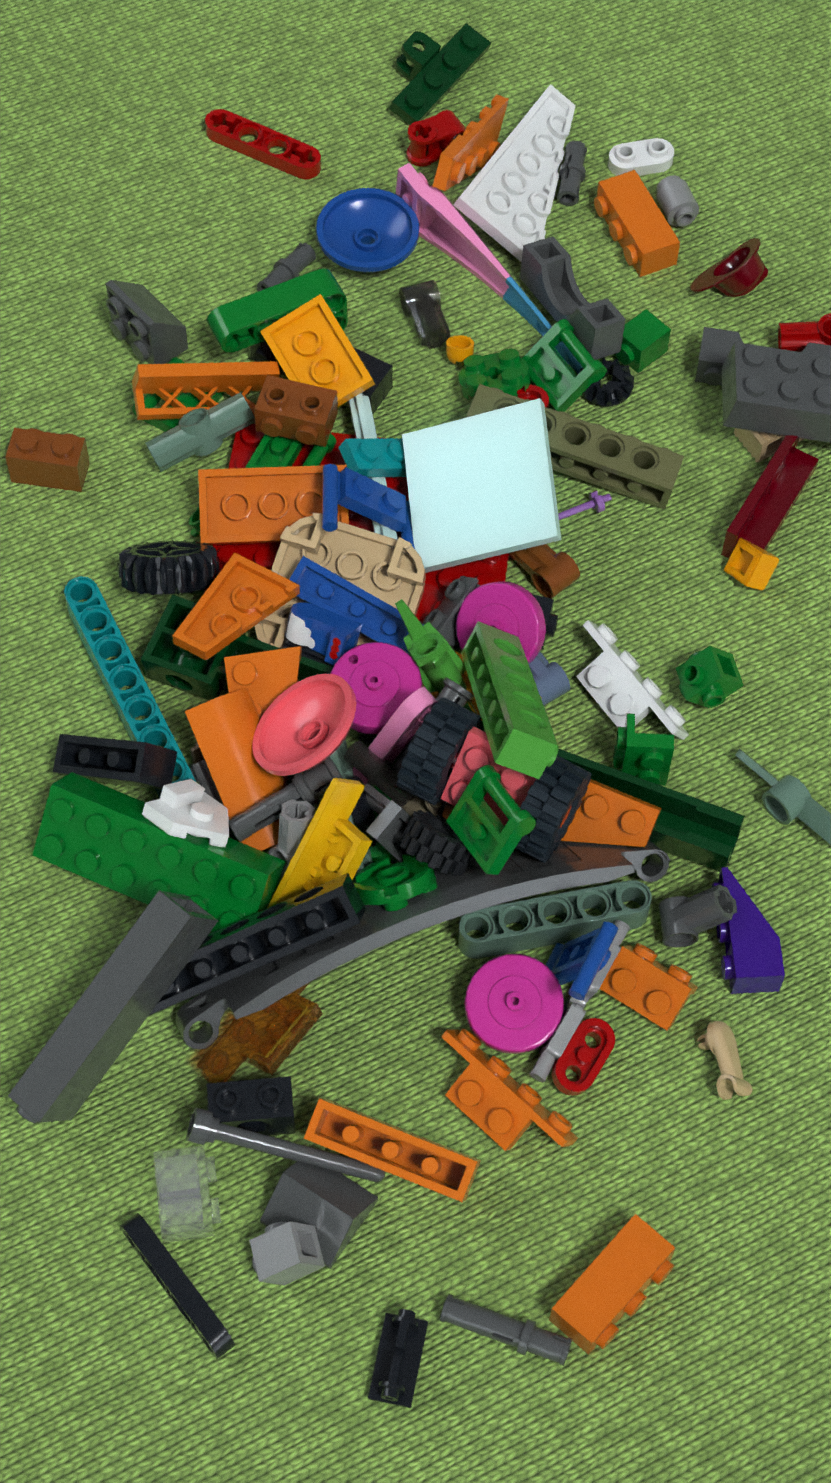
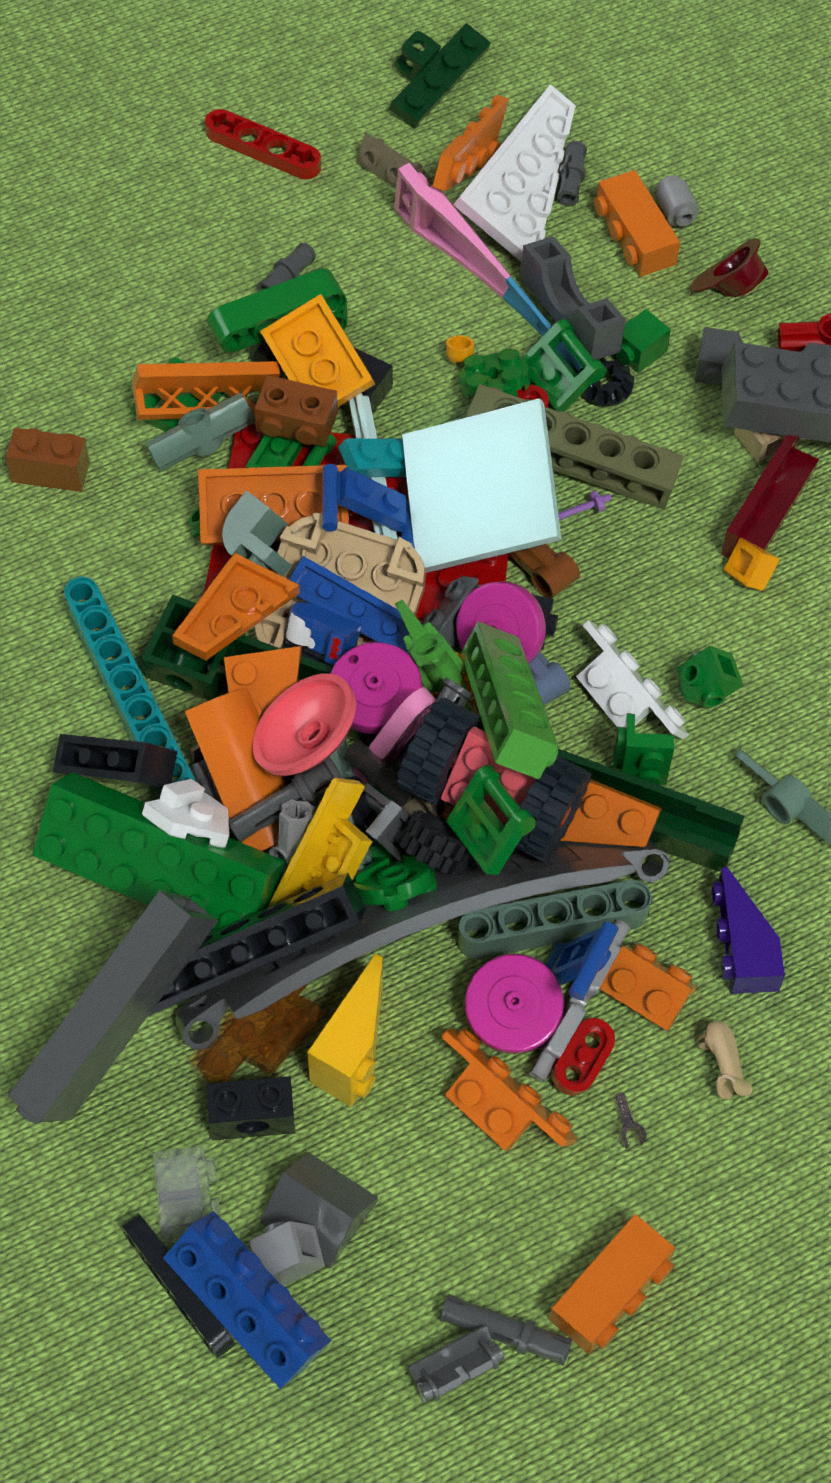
(144, 323): dark grey slope -> none
(168, 567): black gear -> none
(206, 1128): dark grey piece -> none
(247, 1299): none -> blue brick
(252, 530): none -> sand green brick
(345, 1050): none -> yellow slope
(367, 230): blue dish -> none
(382, 159): none -> dark tan hinge
(392, 1149): orange brick -> none
(398, 1359): black hinge -> none
(423, 305): clear smoke piece -> none
(433, 136): red piece -> none
(455, 1363): none -> dark grey hinge
(628, 1122): none -> hand
(642, 156): white plate -> none
(686, 917): dark grey piece -> none

